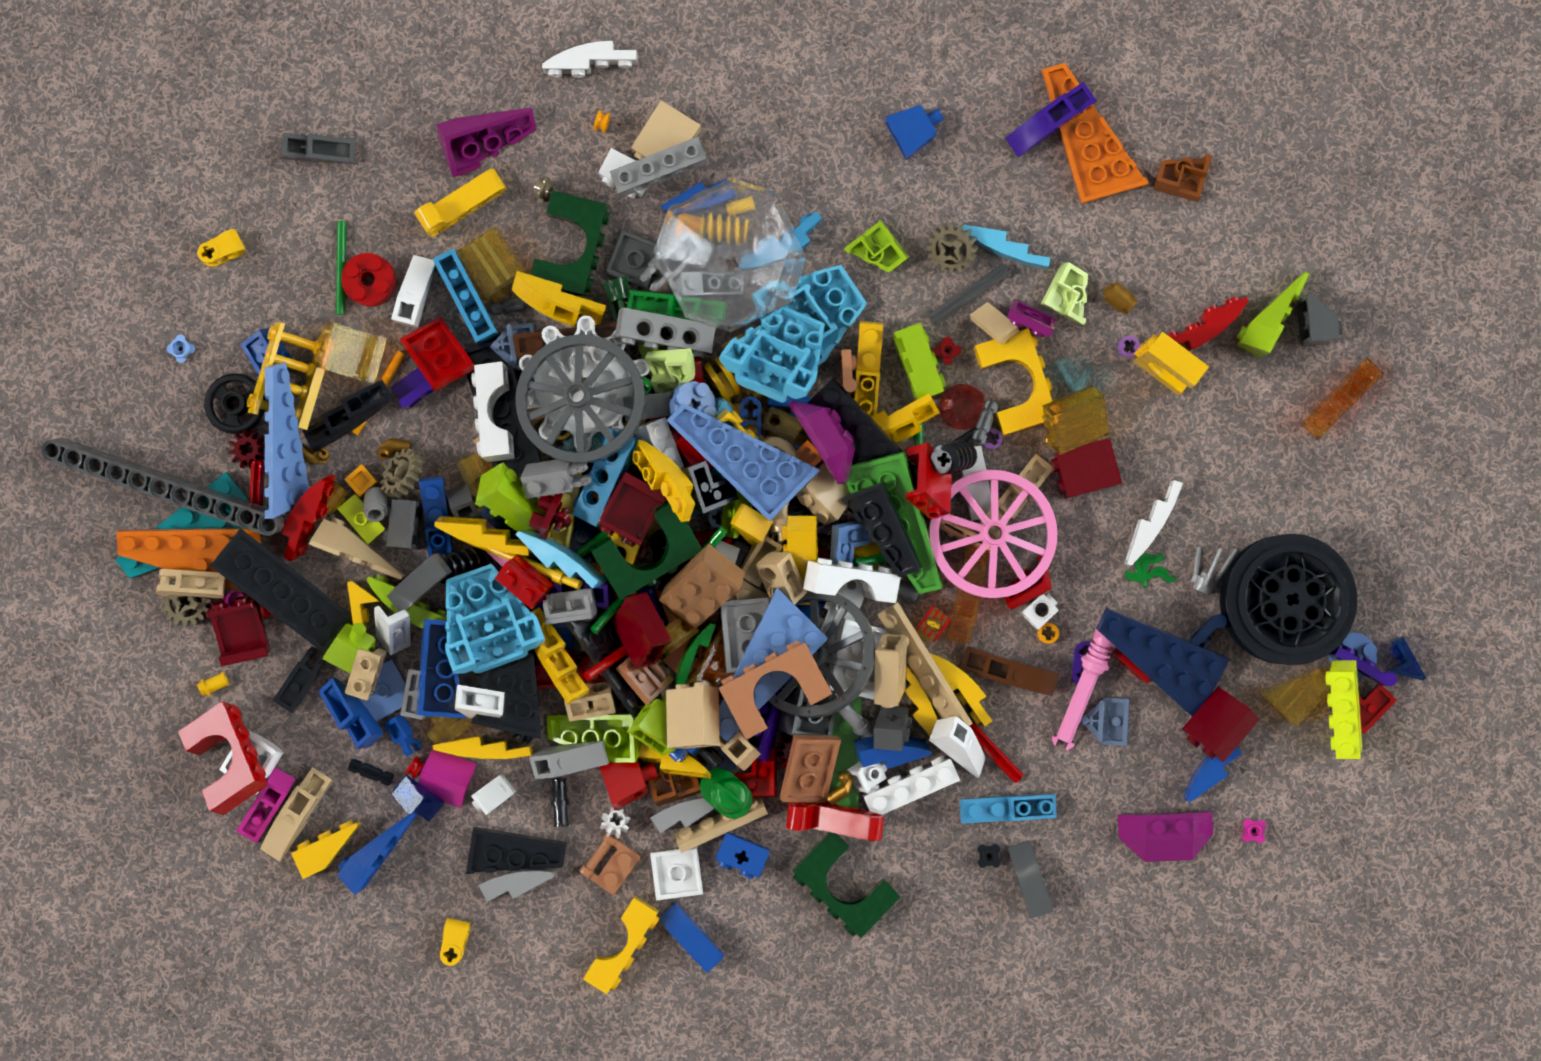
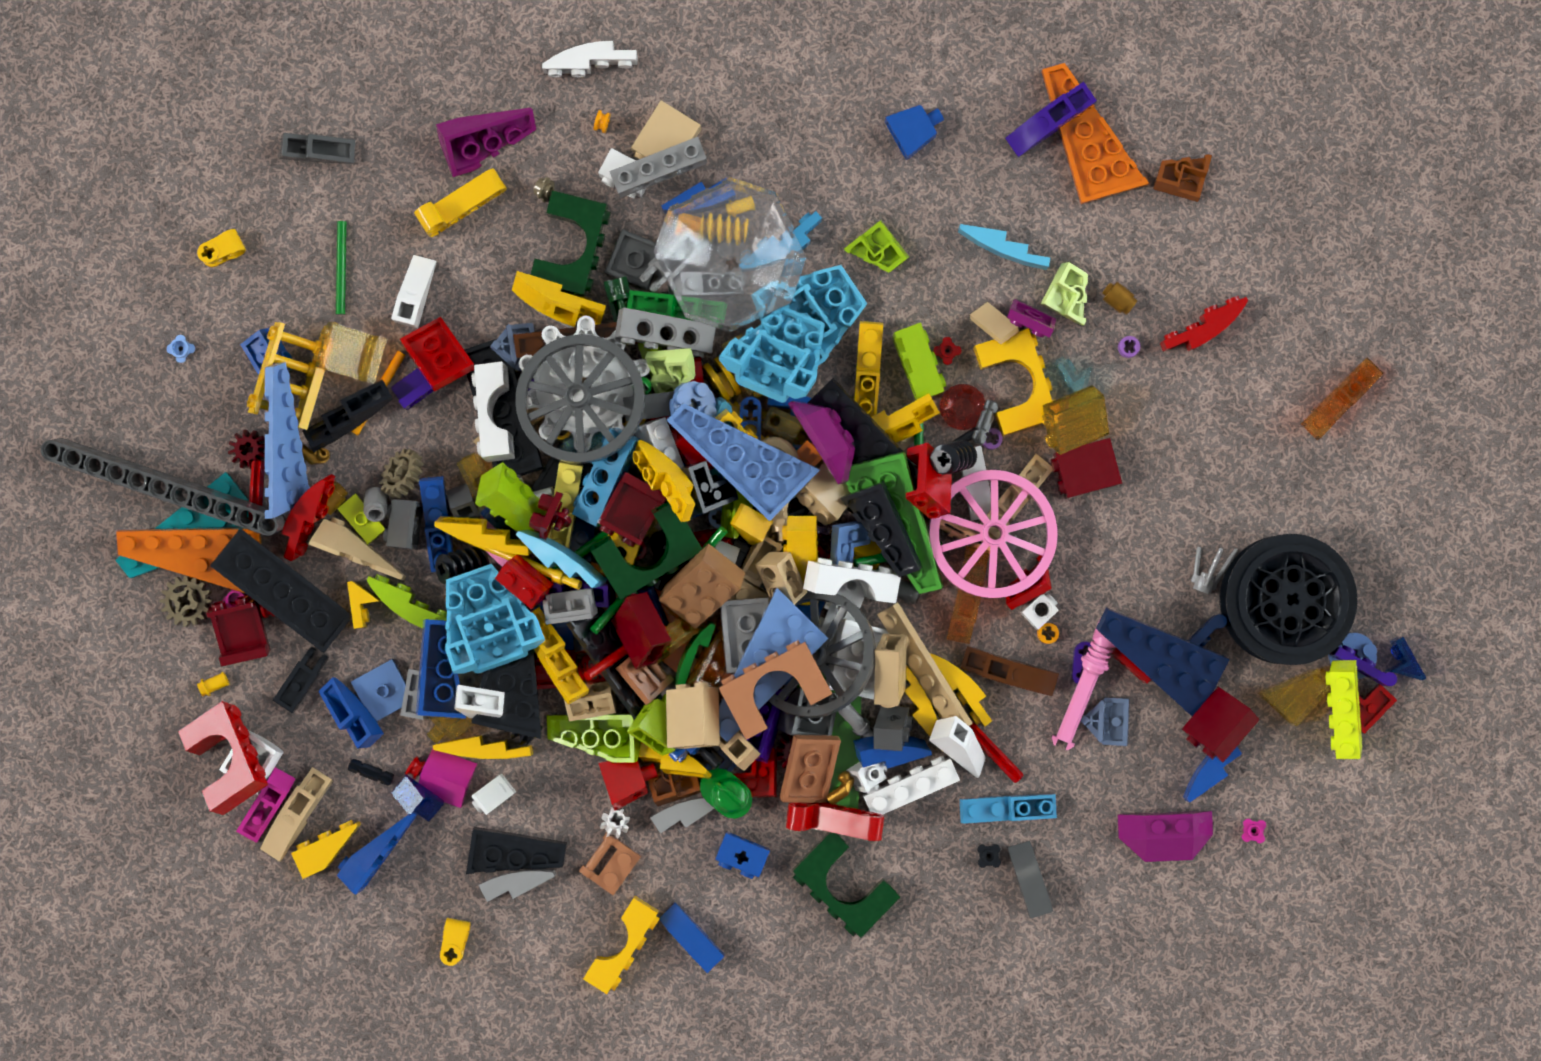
(191, 583): tan plate -> none
(218, 390): black wheel -> none
(347, 643): lime torso -> none
(355, 273): red wheel -> none
(361, 480): light orange plate -> none
(365, 673): tan bracket -> none
(391, 446): pearl gold arm -> none
(392, 631): white panel -> none
(400, 732): blue plate -> none
(419, 582): dark grey slope -> none
(466, 296): dark azure brick -> none
(491, 263): clear yellow brick -> none
(508, 305): dark grey axle -> none
(553, 478): light grey hinge -> none
(560, 802): black pin -> none
(567, 759): light grey slope -> none
(676, 873): white plate -> none
(715, 826): tan plate -> none
(846, 365): nougat plate -> none
(932, 624): brick -> none
(957, 254): dark tan gear -> none
(968, 294): dark grey axle -> none
(1141, 566): green piece -> none
(1147, 530): white slope -> none
(1169, 363): yellow arch -> none
(1264, 329): lime wedge -> none
(1317, 322): dark grey slope -> none

